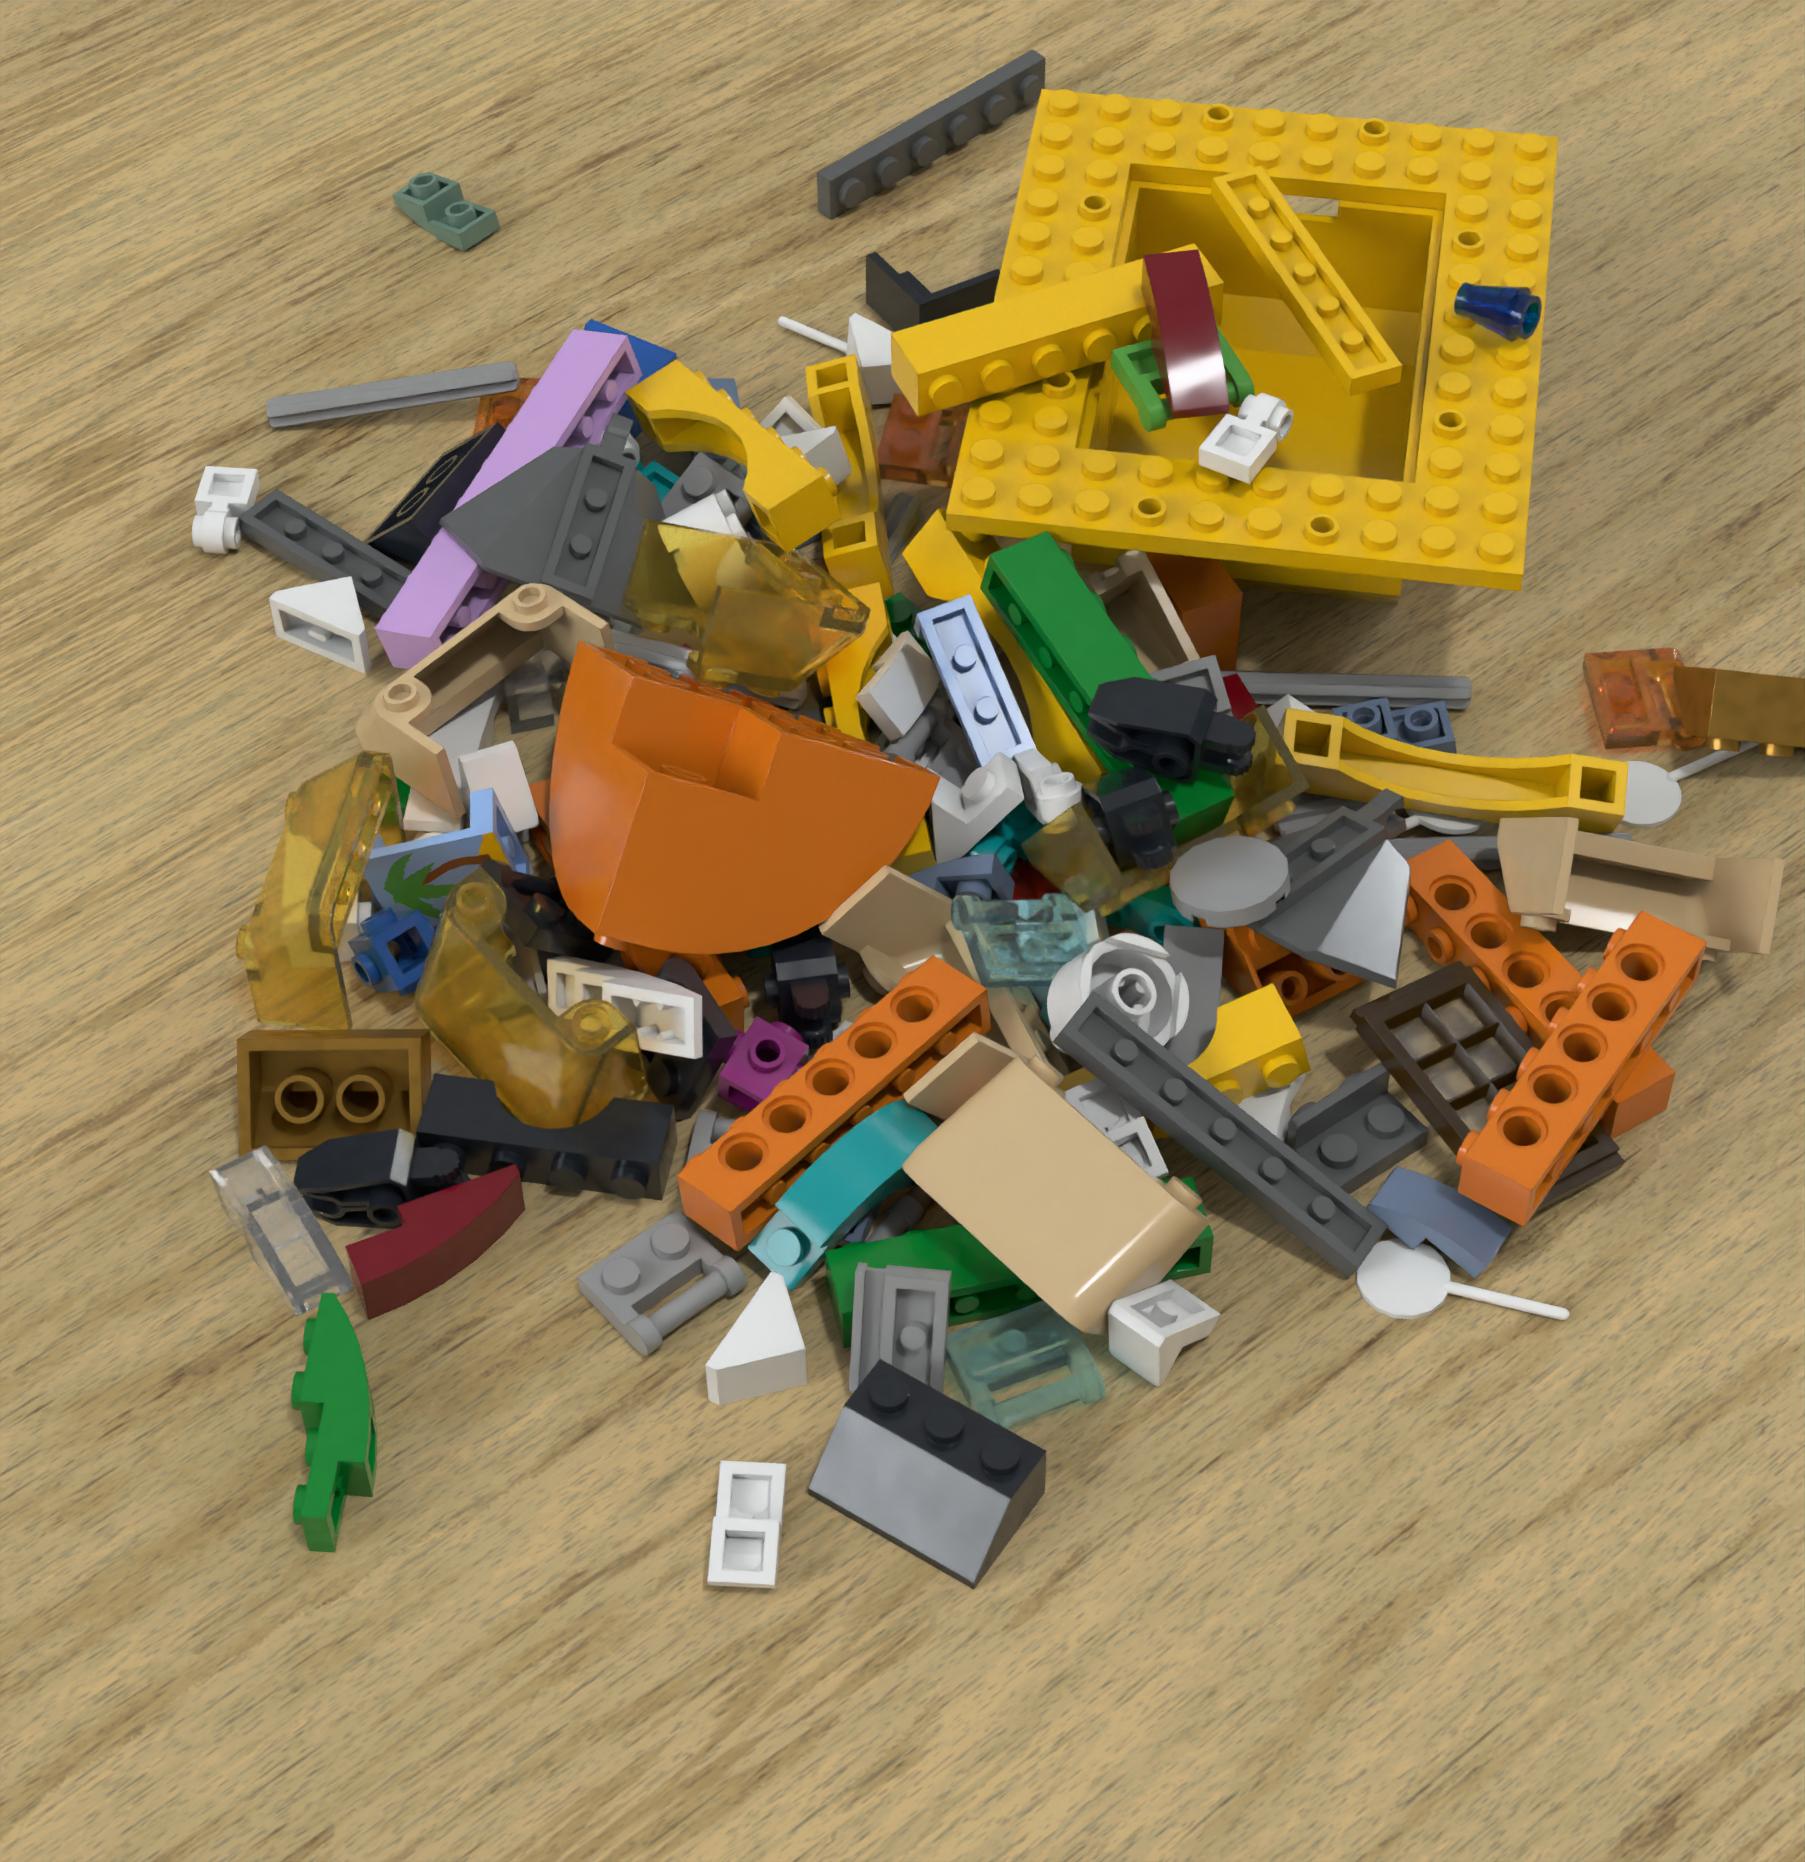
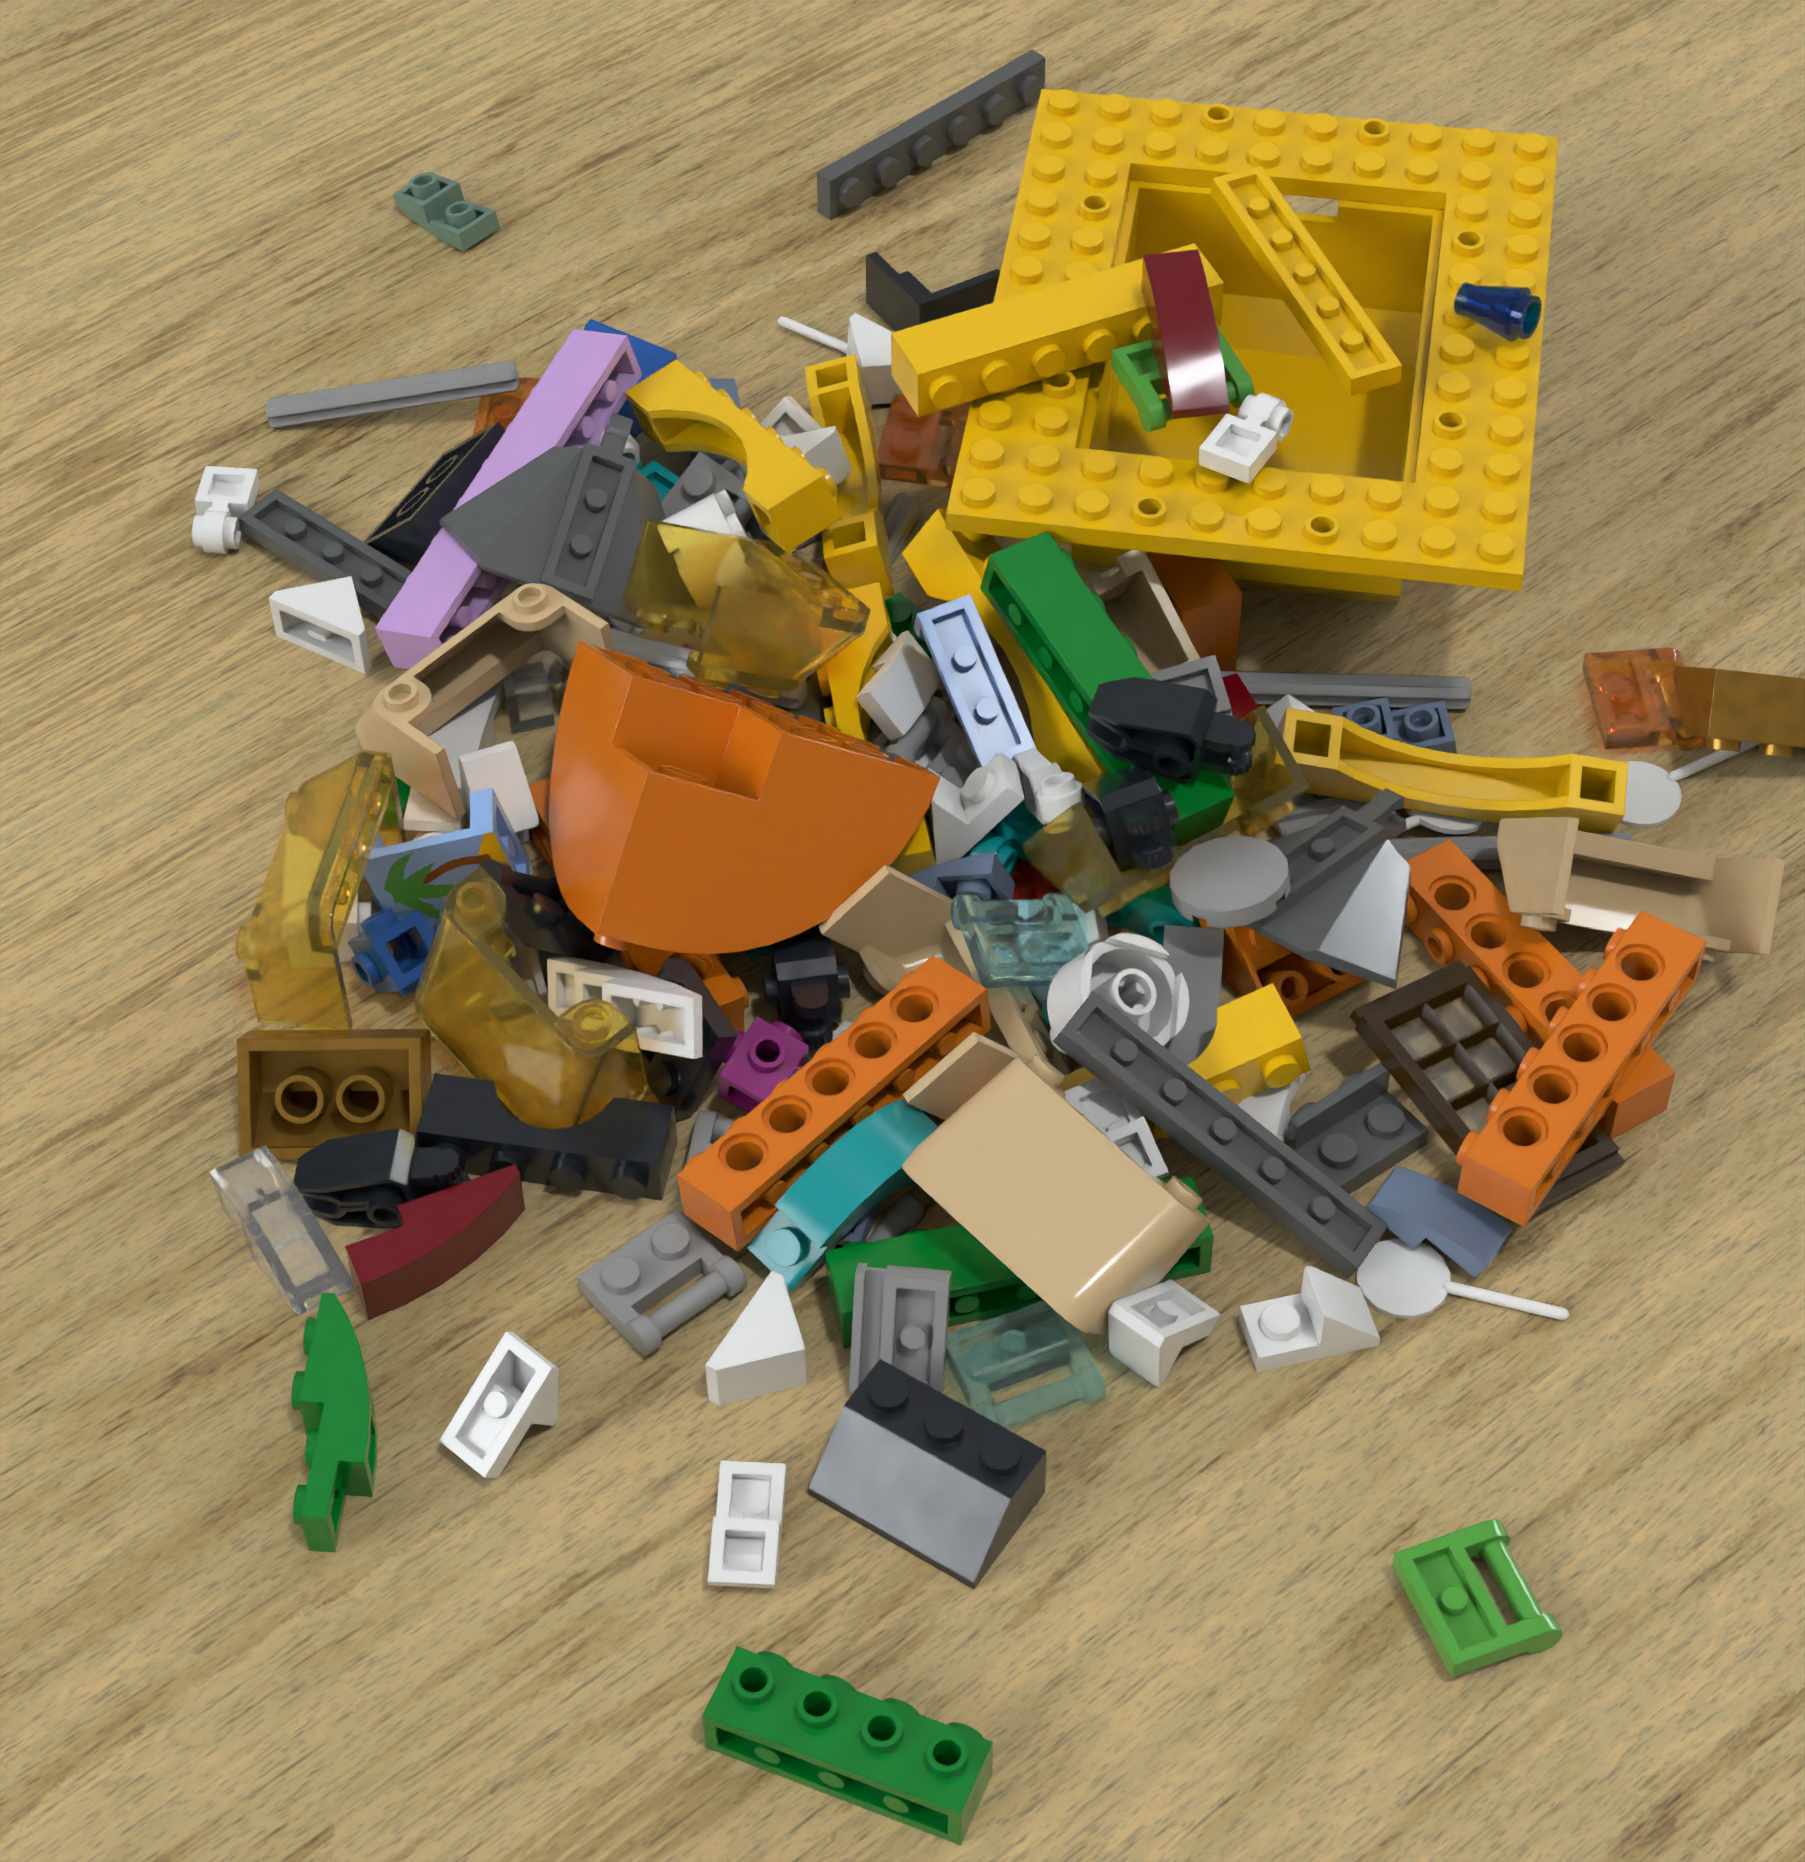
(507, 1397): none -> white slope
(849, 1743): none -> green brick
(1308, 1326): none -> white slope
(1458, 1605): none -> bright green plate

